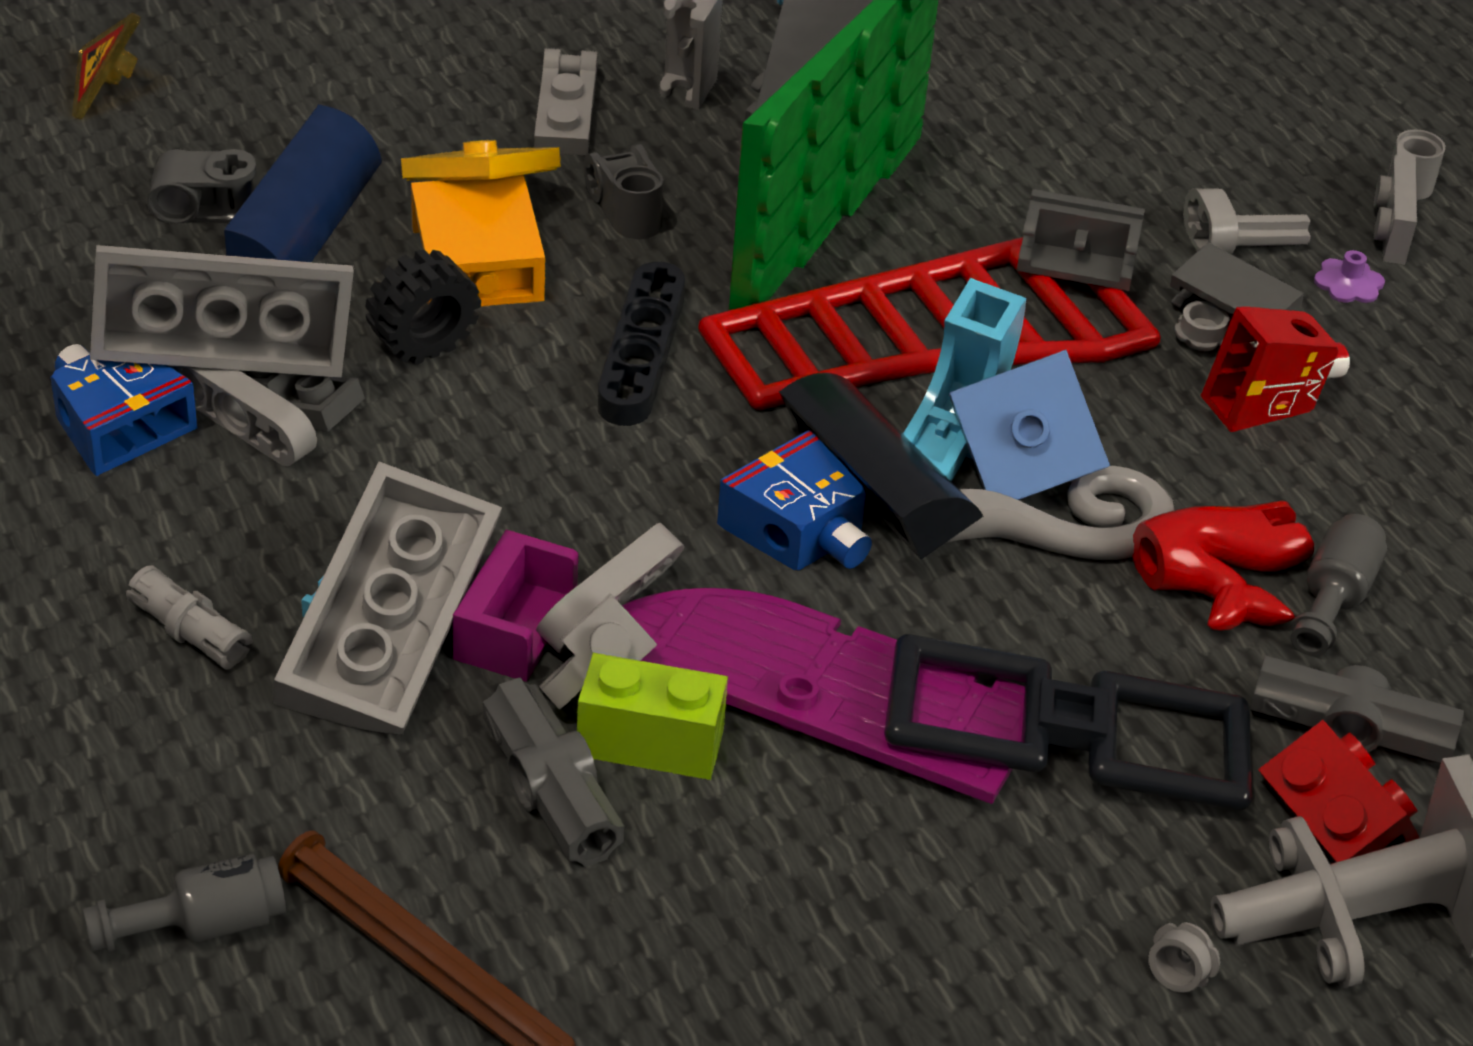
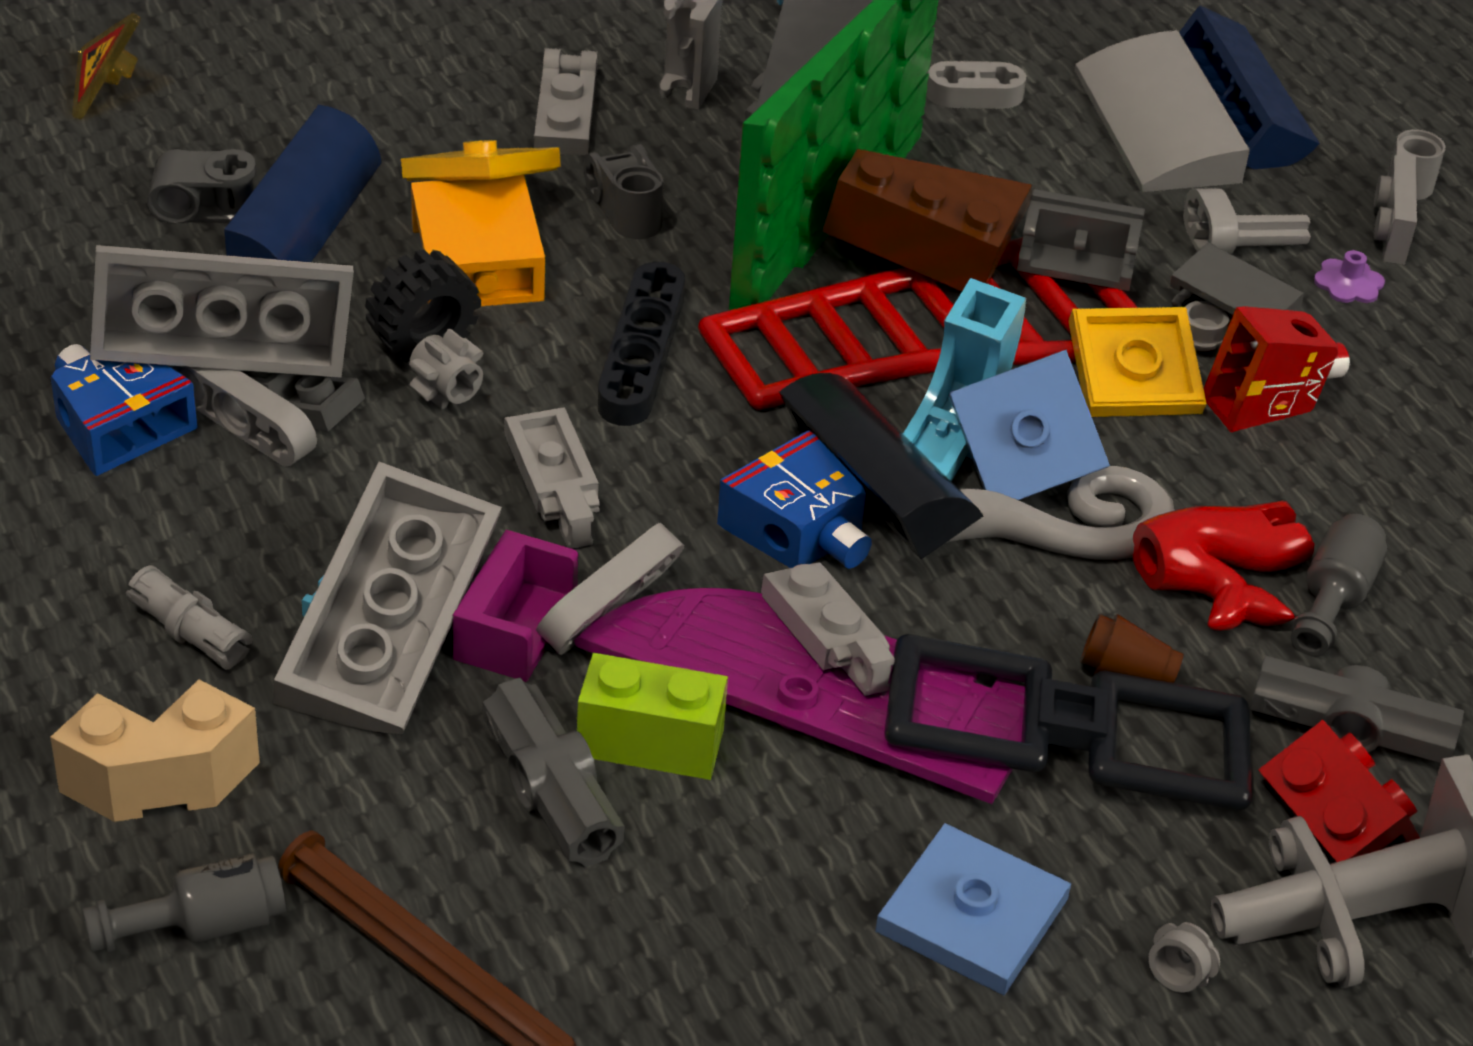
(130, 764): none -> tan brick
(446, 369): none -> light grey gear
(555, 471): none -> light grey hinge
(605, 631): light grey plate -> none
(830, 624): none -> light grey hinge
(927, 215): none -> reddish brown wedge
(973, 908): none -> medium blue plate
(976, 84): none -> light grey beam
(1129, 650): none -> reddish brown cone
(1137, 361): none -> yellow plate
(1163, 114): none -> light grey slope
(1248, 90): none -> dark blue brick

